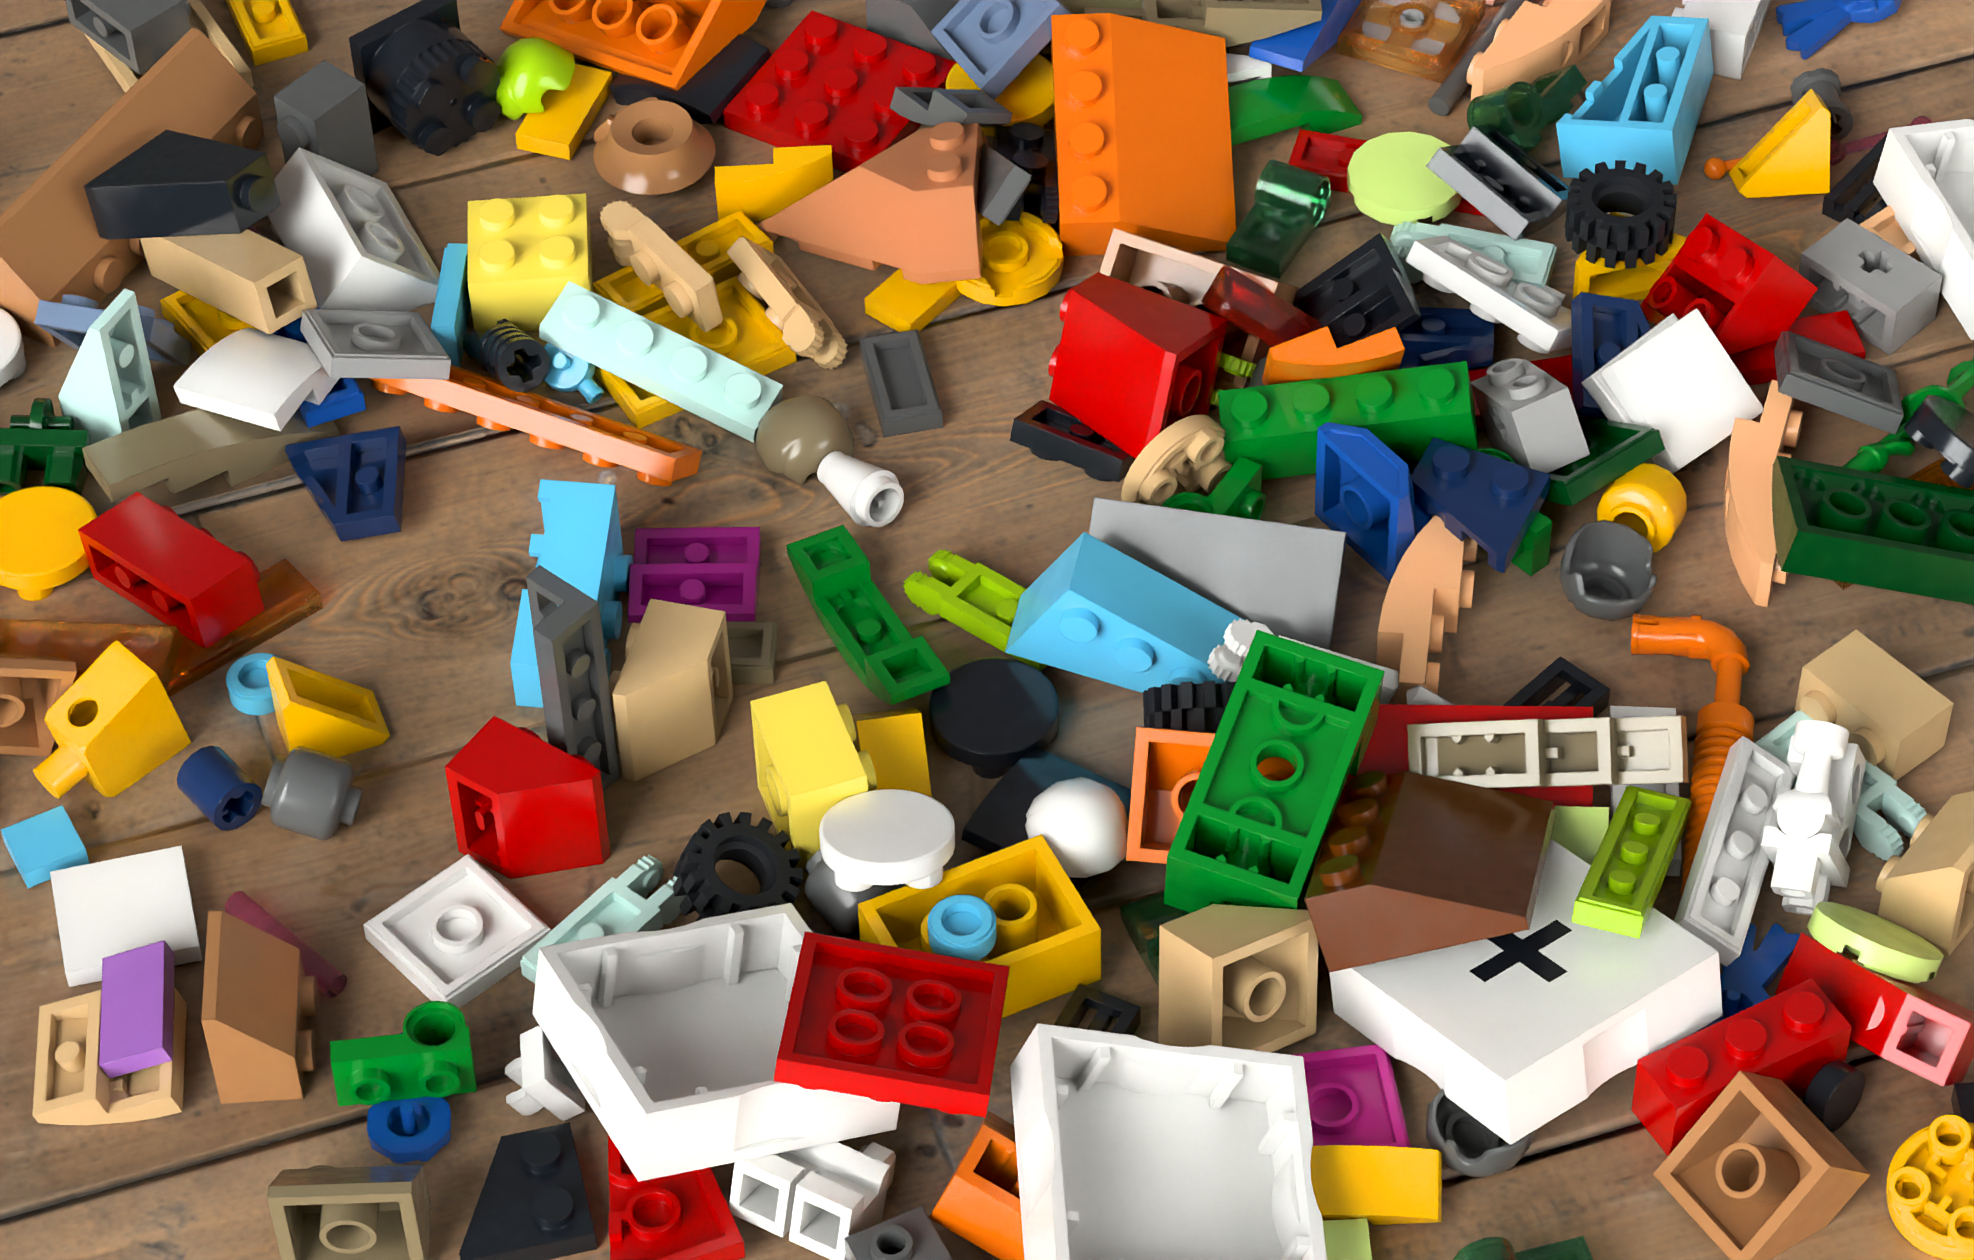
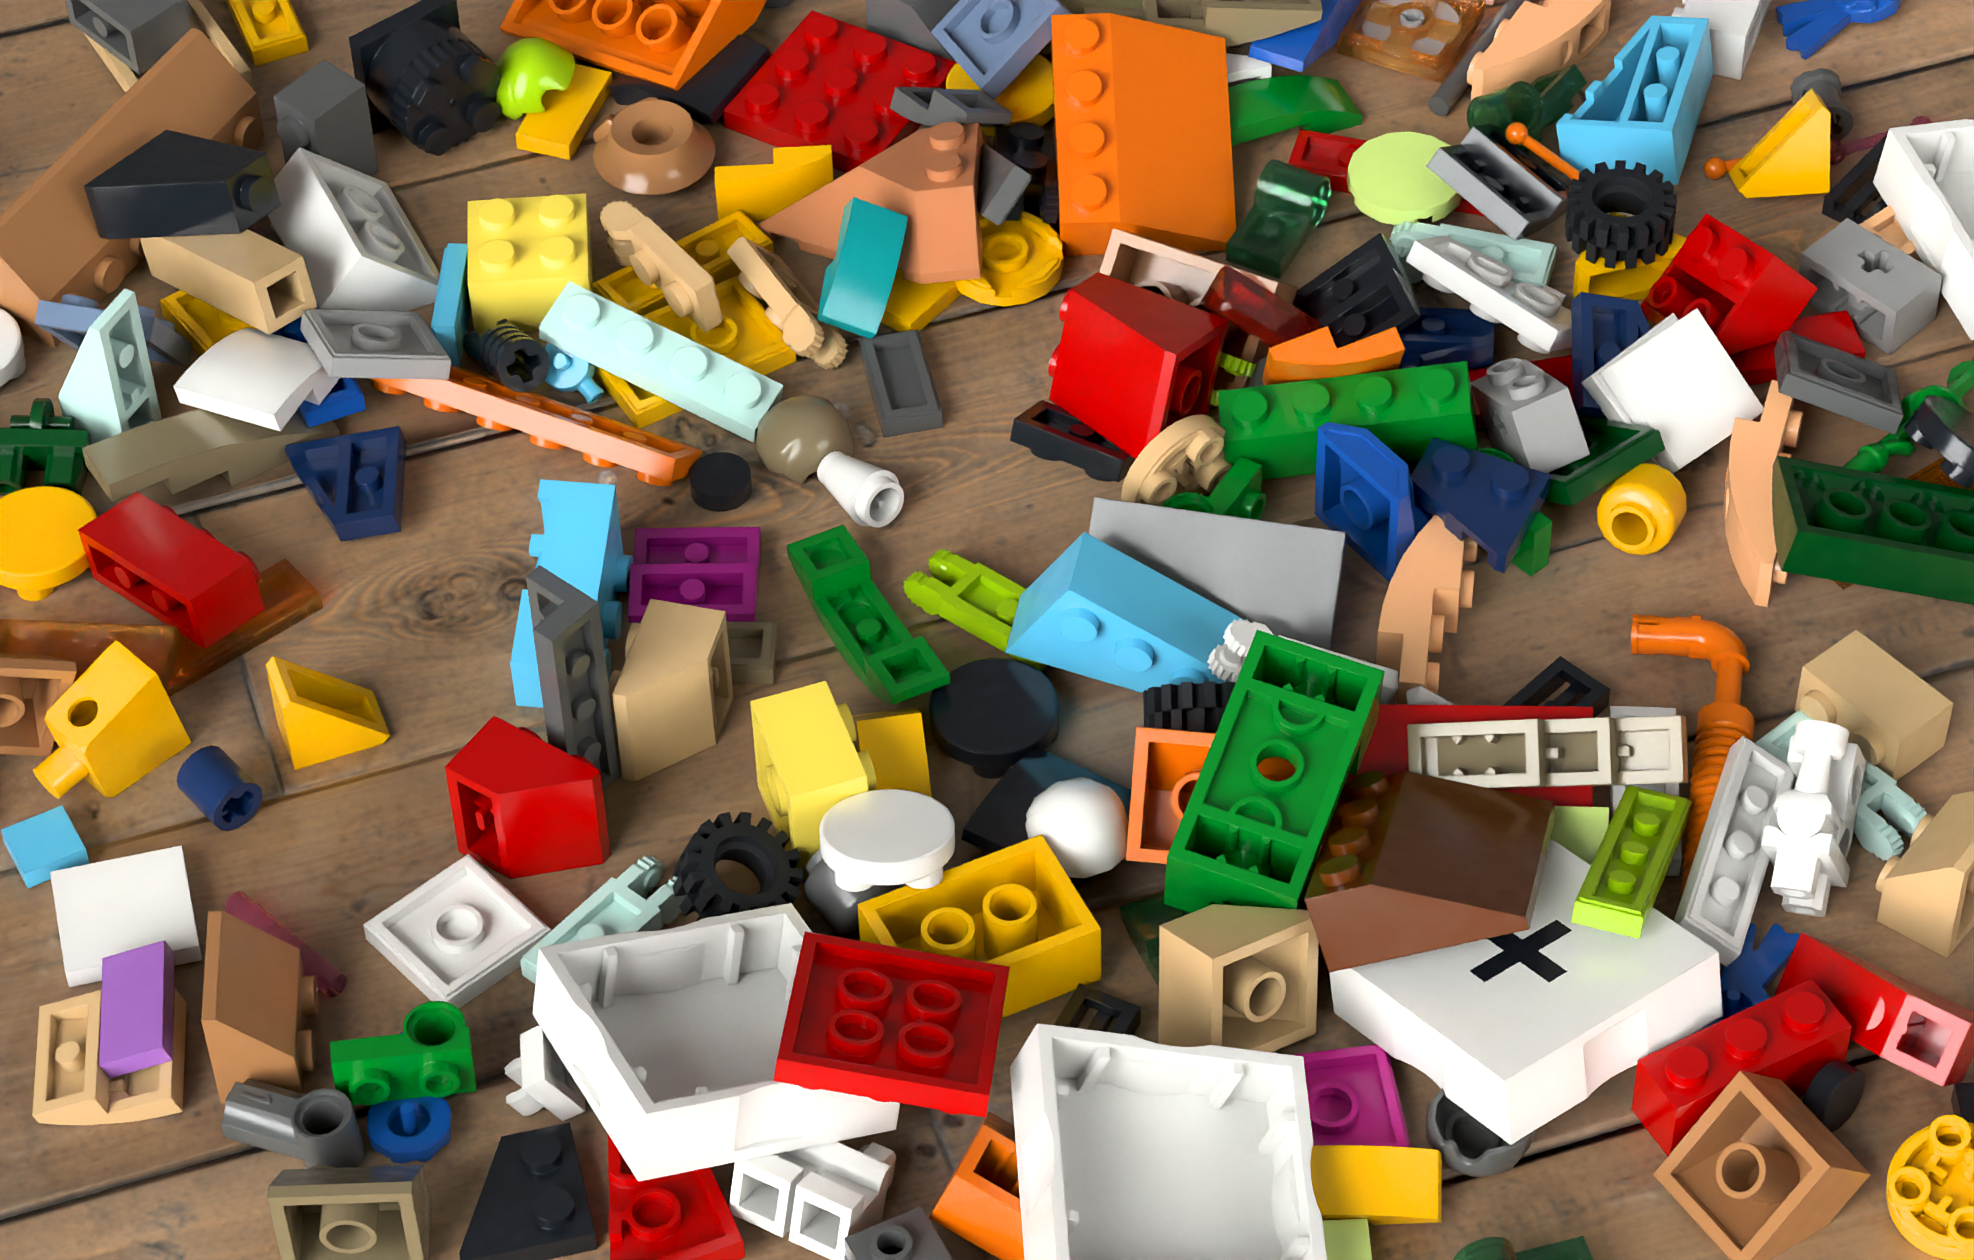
(249, 684): medium azure tile -> none
(302, 1126): none -> dark grey piece
(311, 793): dark grey head -> none
(720, 481): none -> black tile
(864, 268): none -> teal slope
(962, 927): medium azure tile -> none
(1517, 134): none -> orange hinge
(1607, 570): dark grey hair -> none
(1876, 941): yellowish green tile -> none

